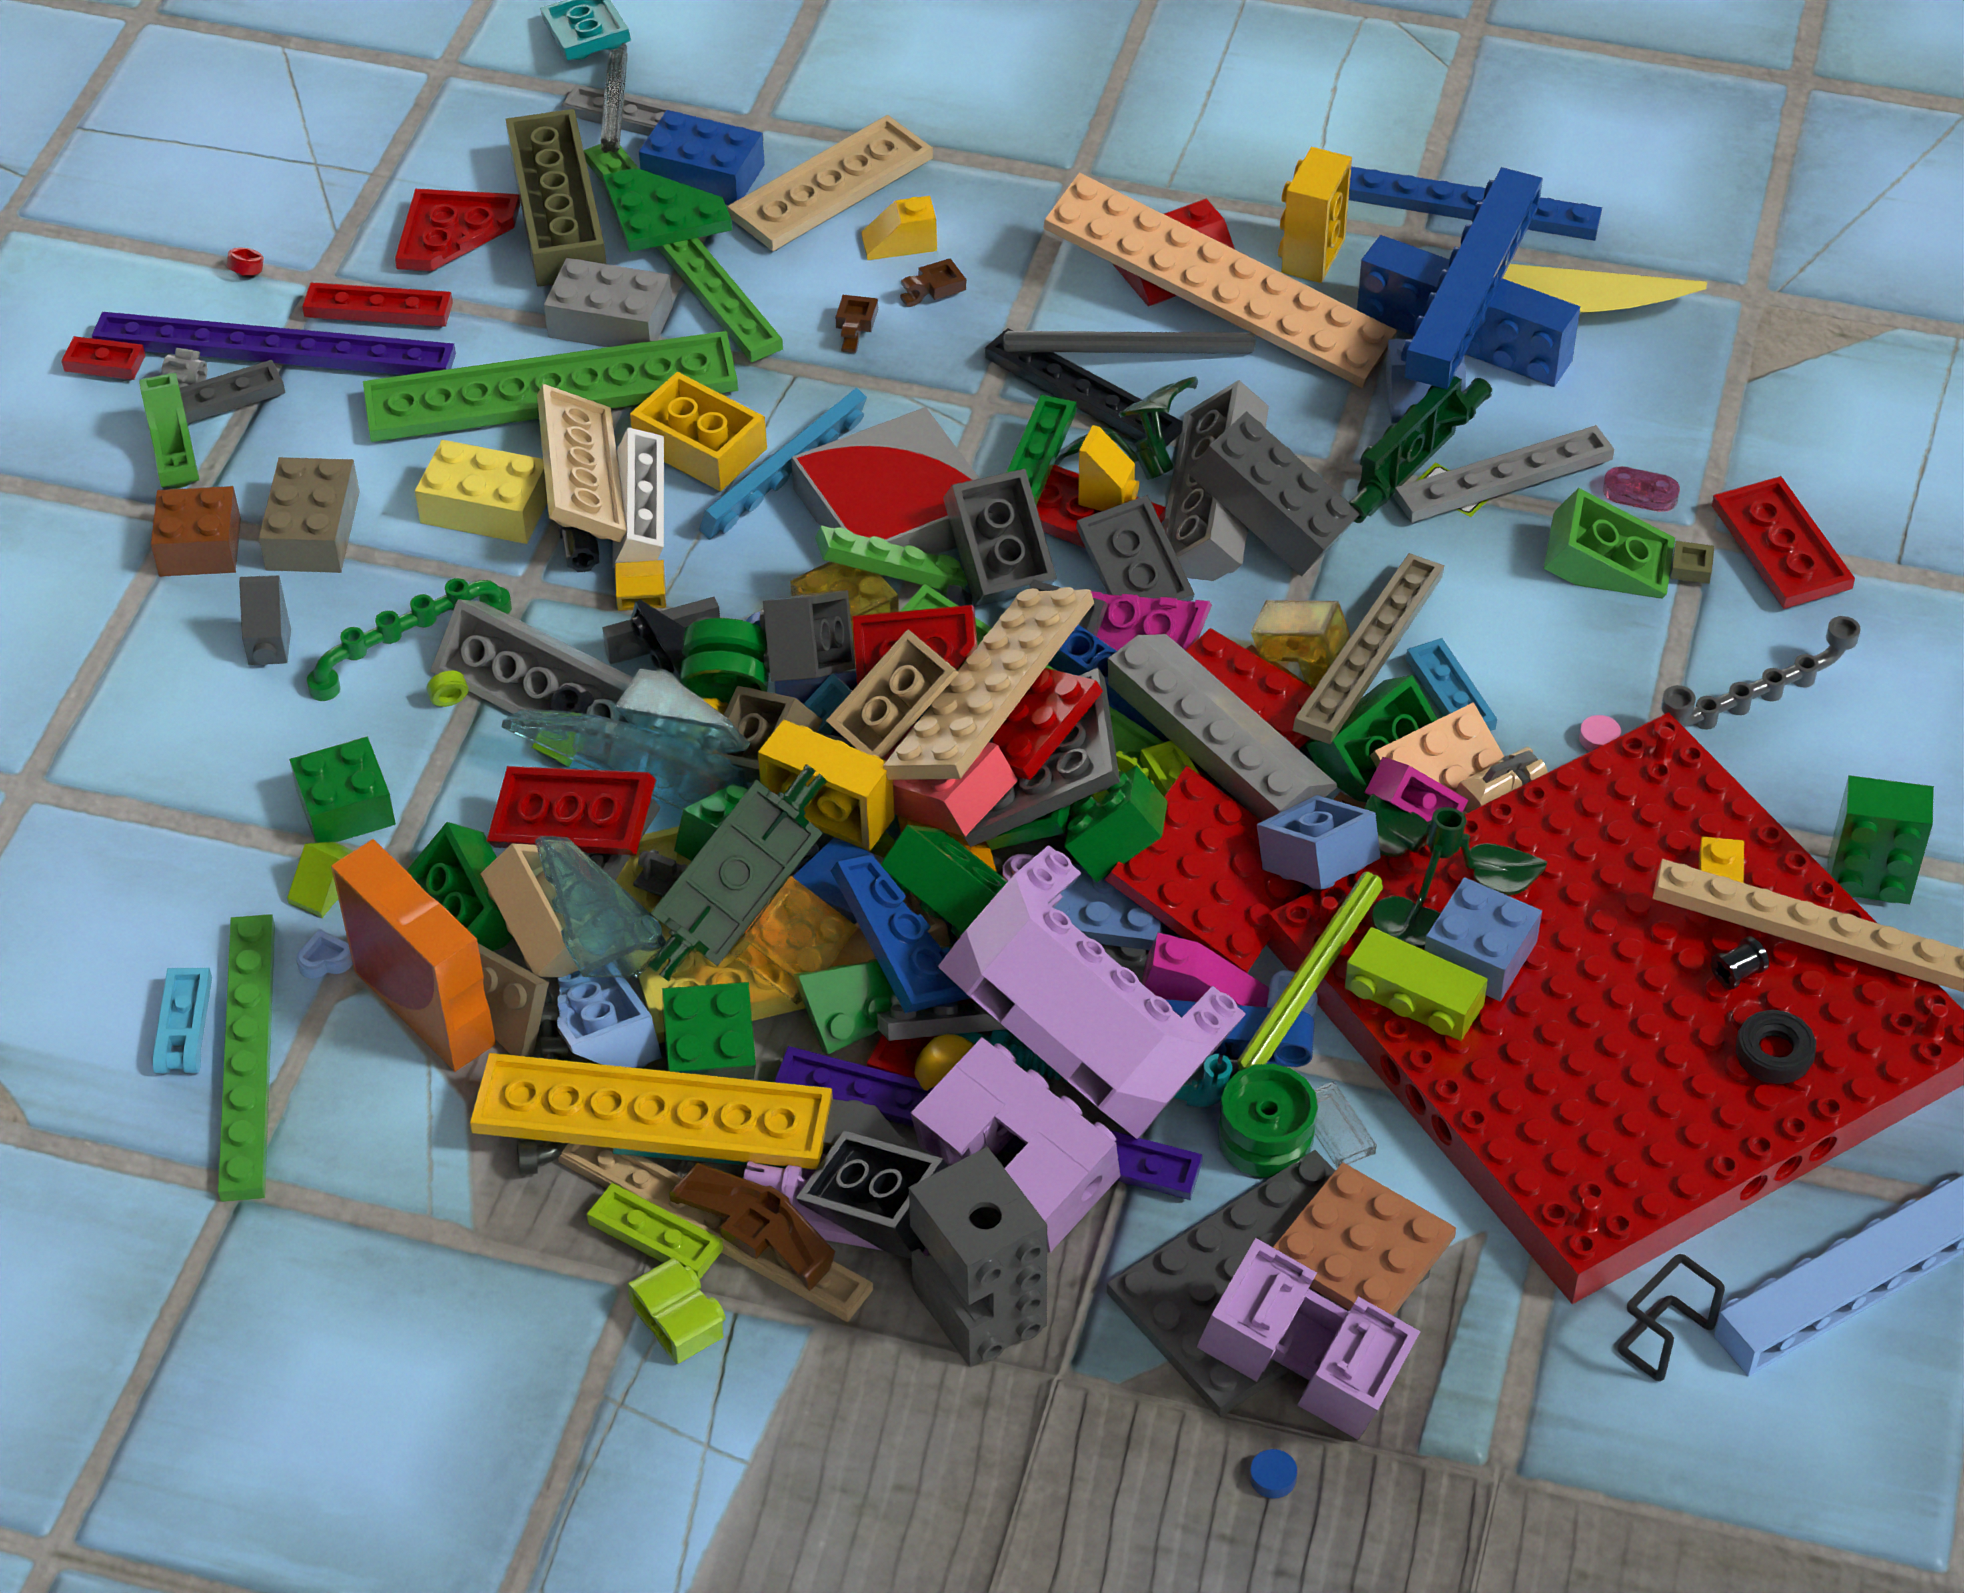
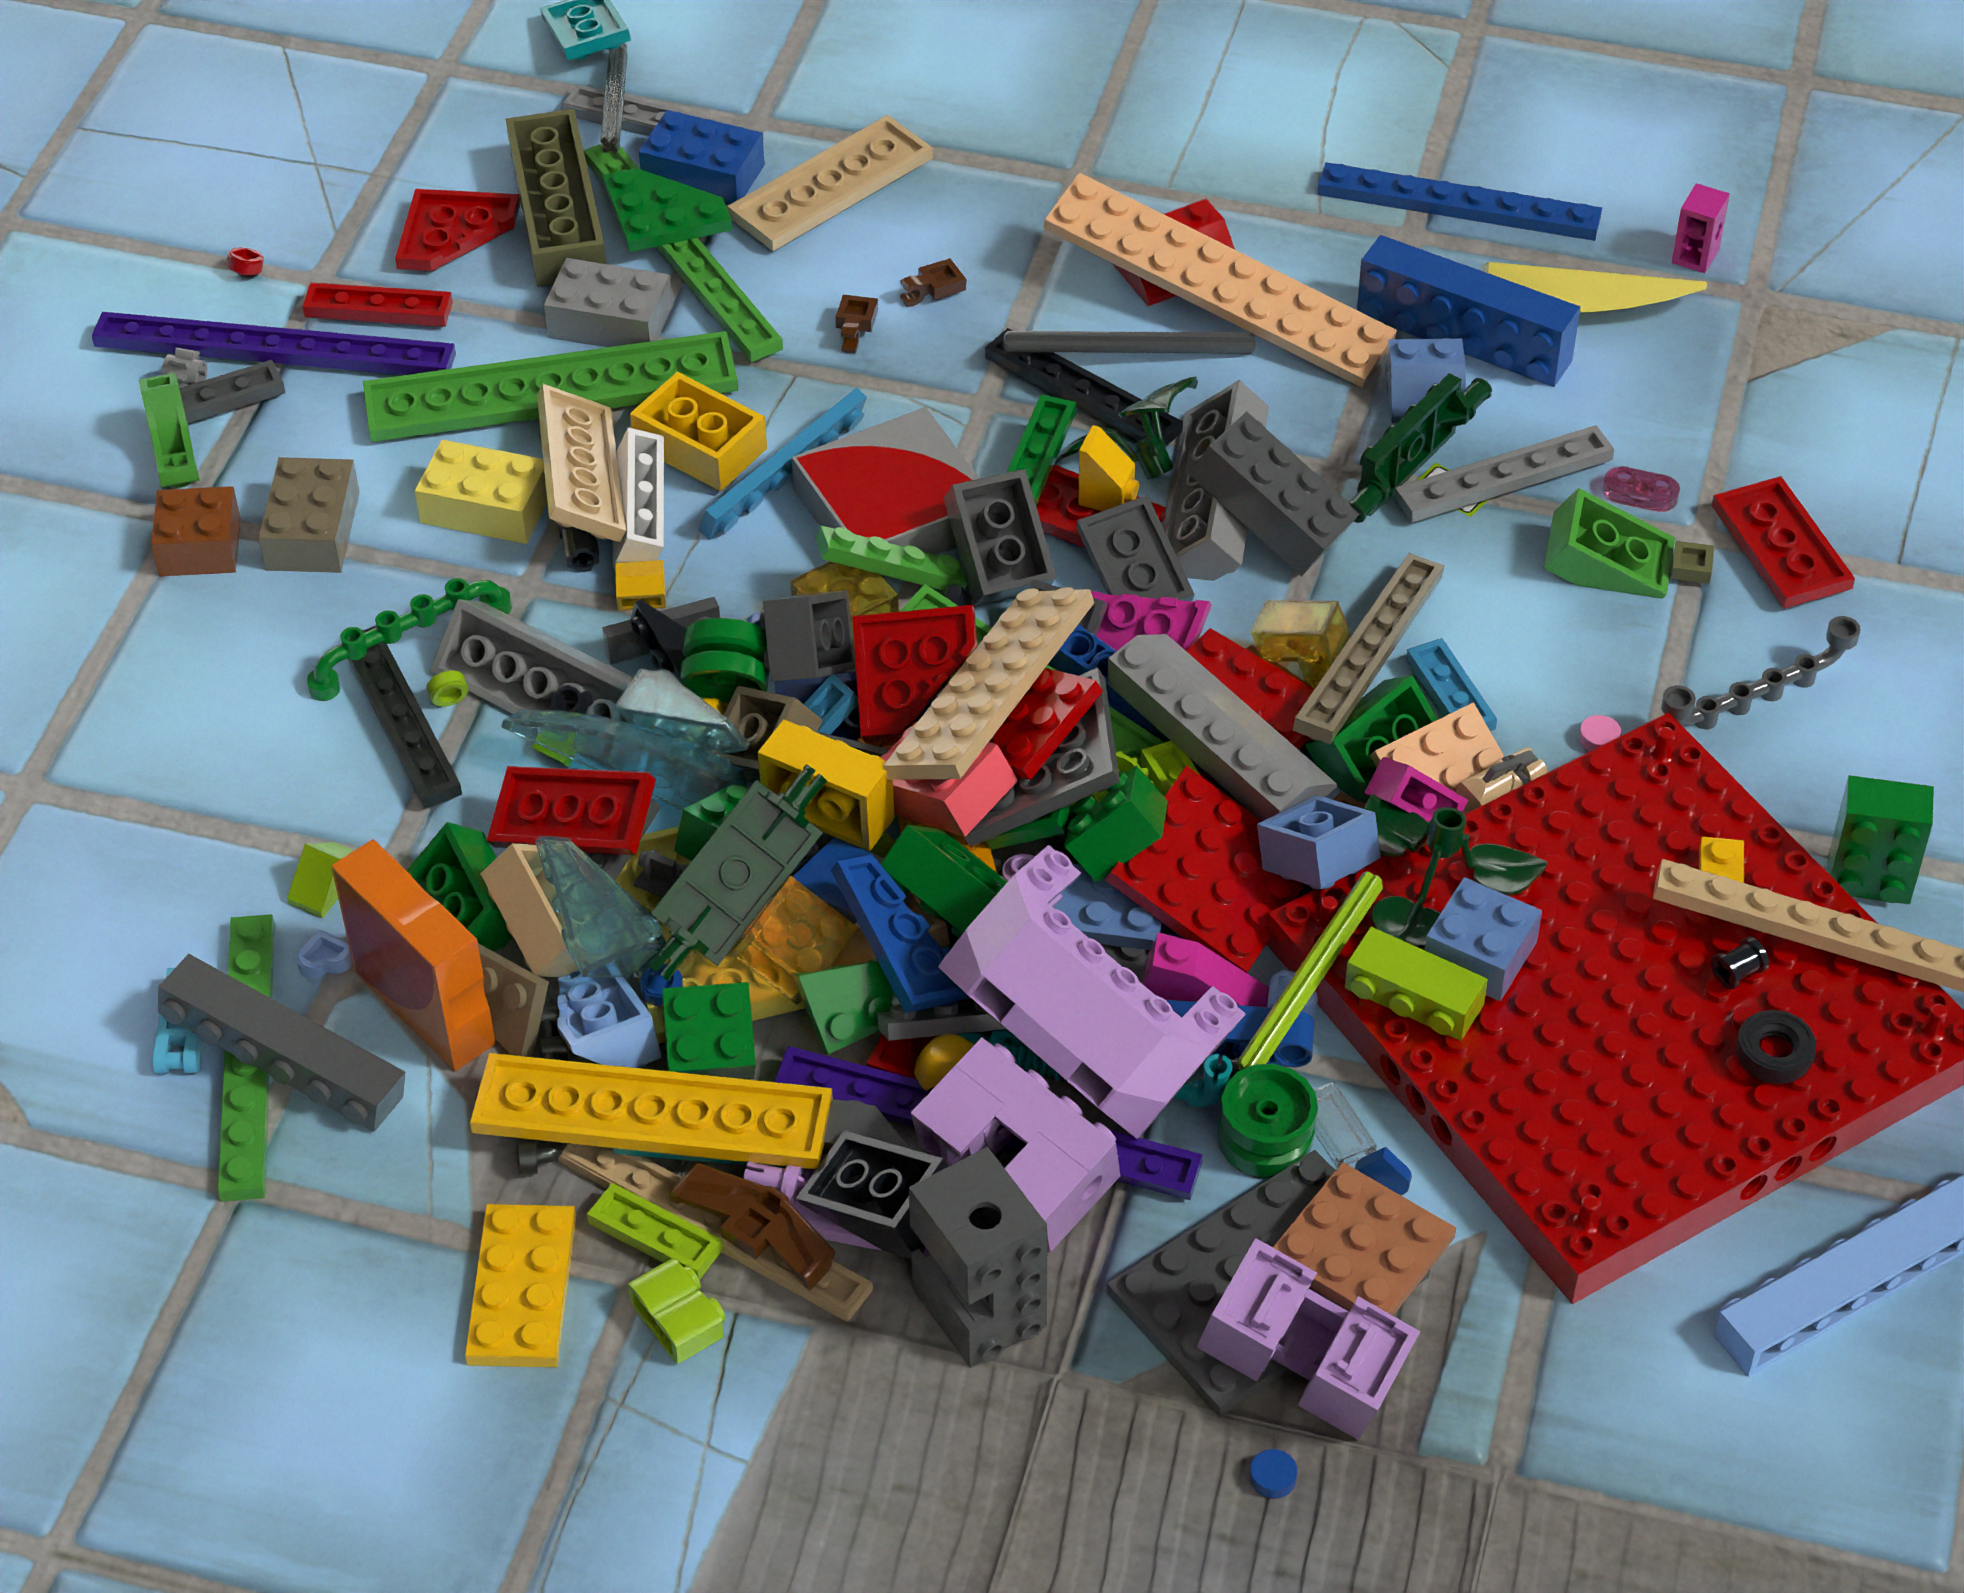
(103, 358): red plate -> none
(264, 620): dark grey slope -> none
(281, 1042): none -> dark grey brick
(342, 791): green brick -> none
(406, 726): none -> pearl dark grey plate
(521, 1286): none -> yellow plate
(652, 984): none -> blue tile
(892, 696): tan slope -> none
(902, 229): yellow slope -> none
(1315, 214): yellow brick -> none
(1386, 1170): none -> blue tile
(1472, 278): blue brick -> none
(1649, 1320): black piece -> none
(1700, 228): none -> dark pink brick

